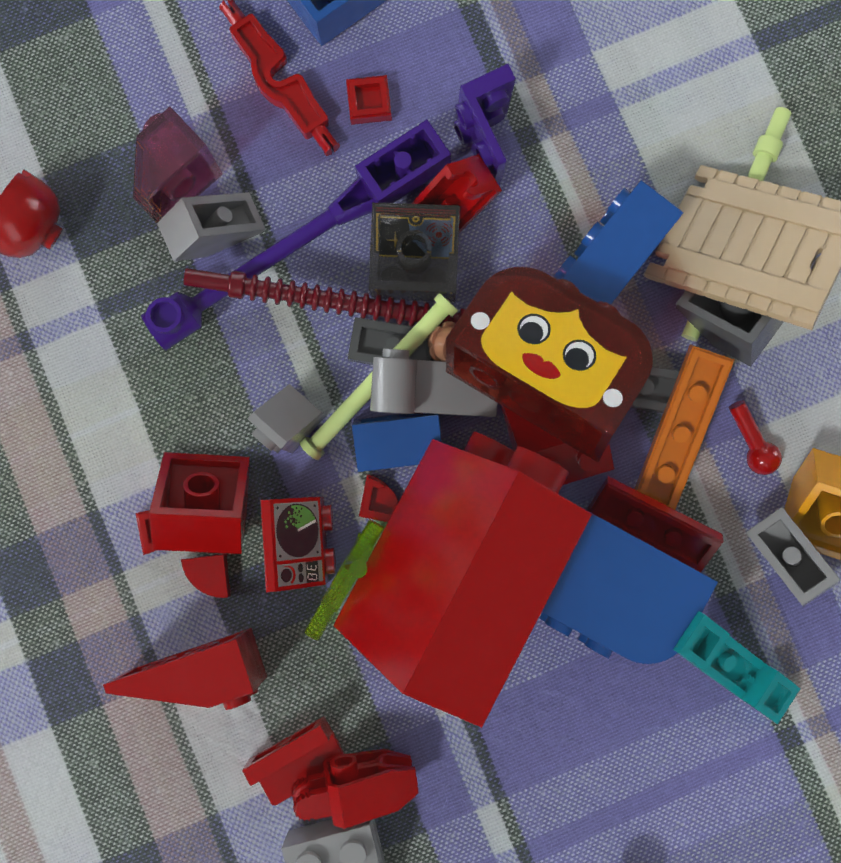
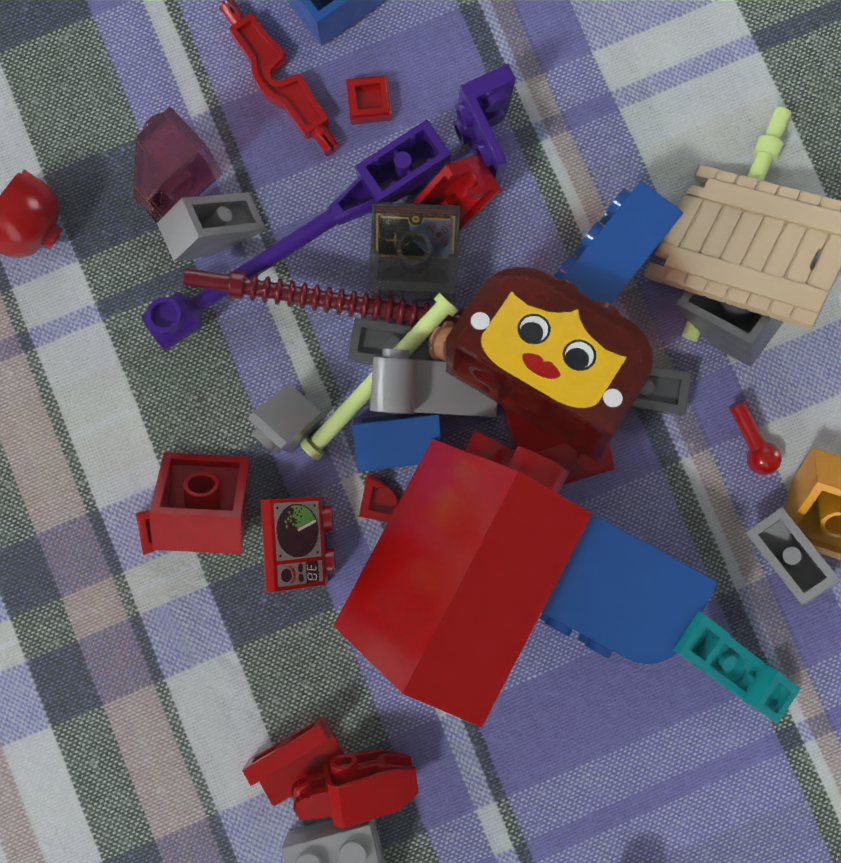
(202, 676): red slope -> none
(208, 574): red tile -> none
(350, 570): clear neon green piece -> none
(656, 524): red tile -> none
(683, 425): orange tile -> none

